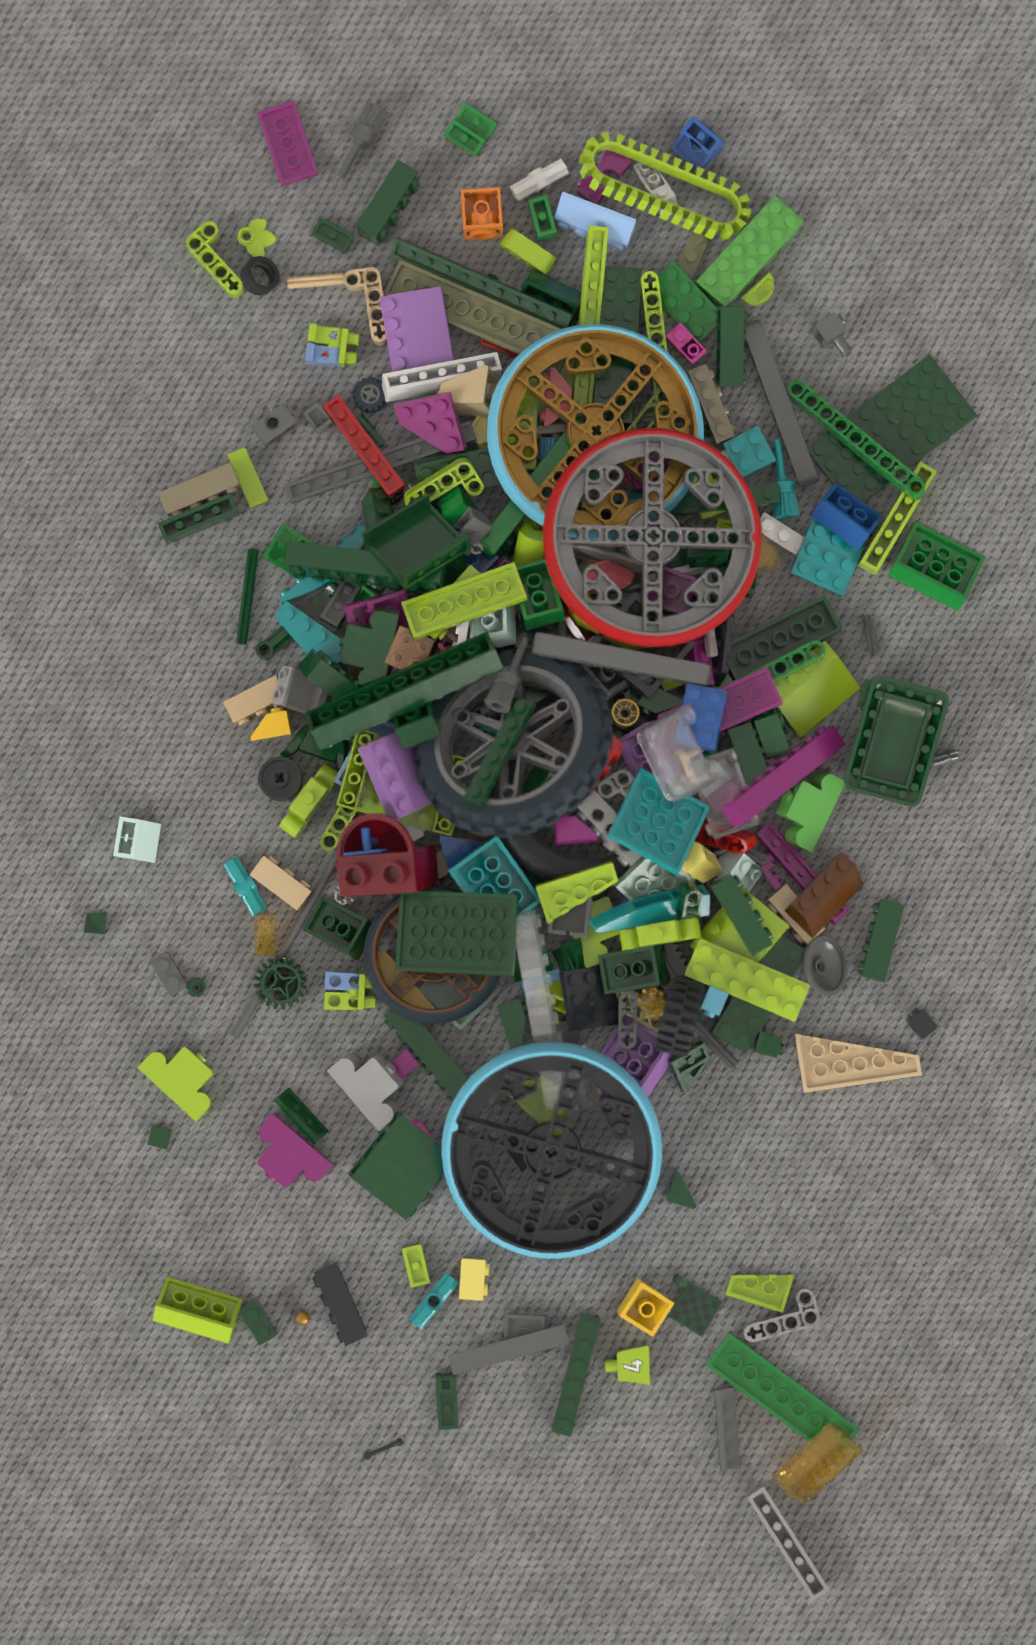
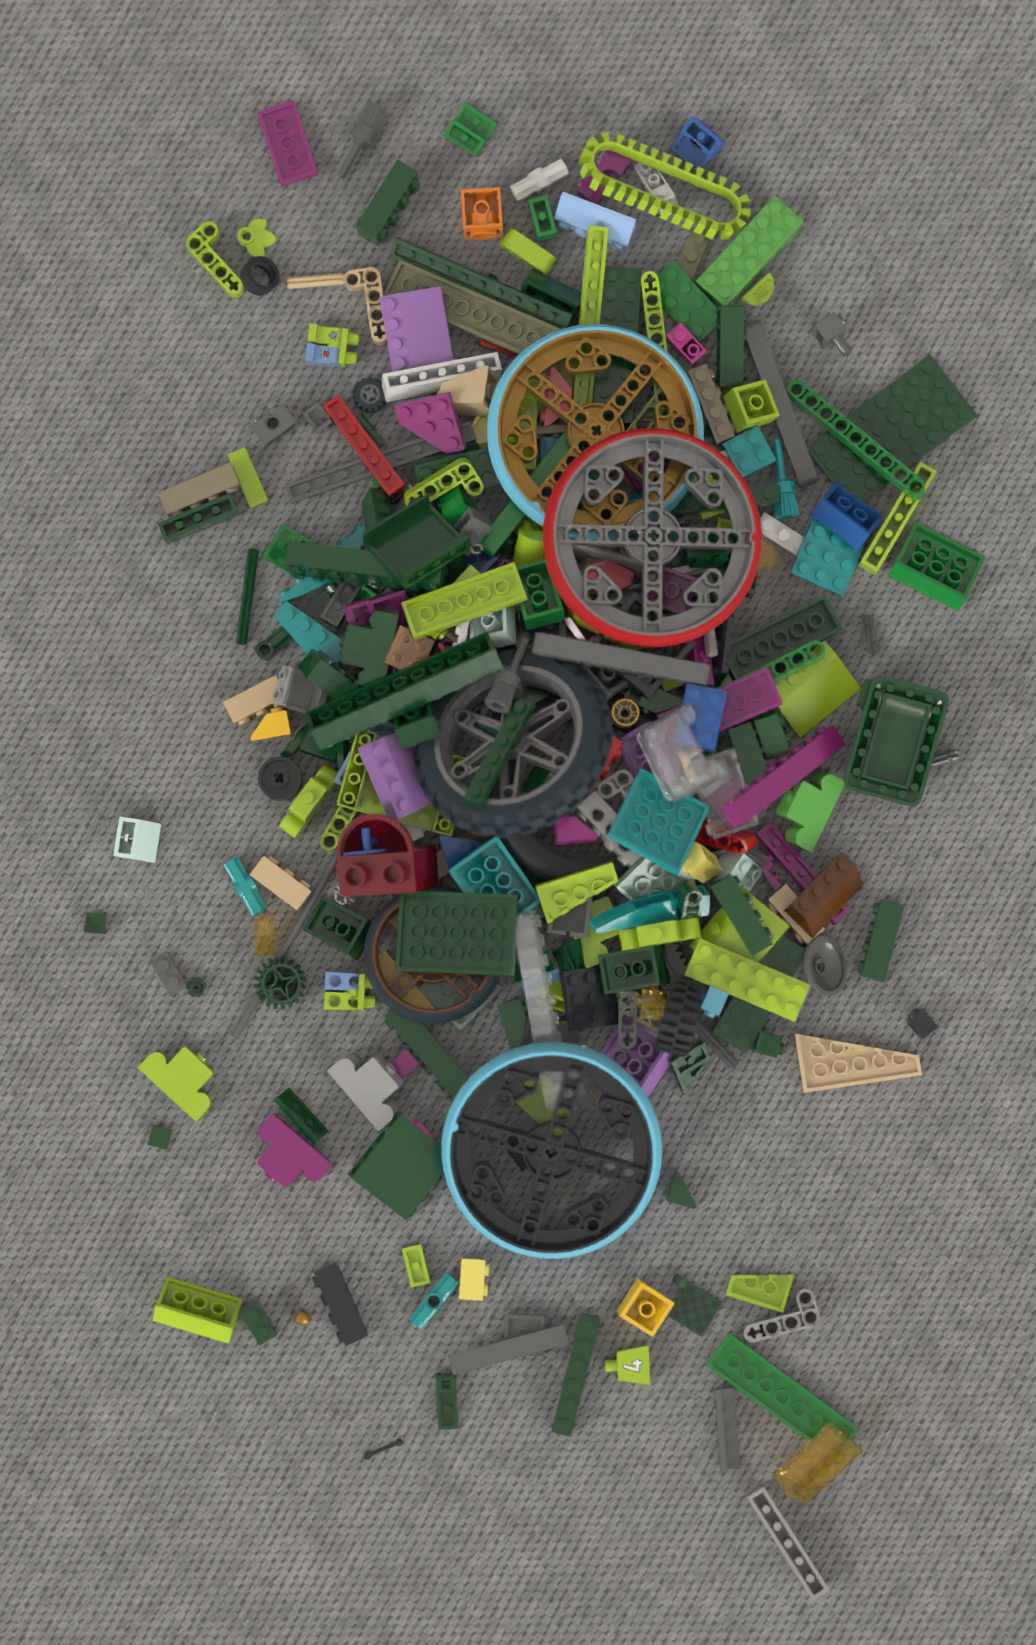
(332, 235): dark green plate -> none
(751, 405): none -> lime brick

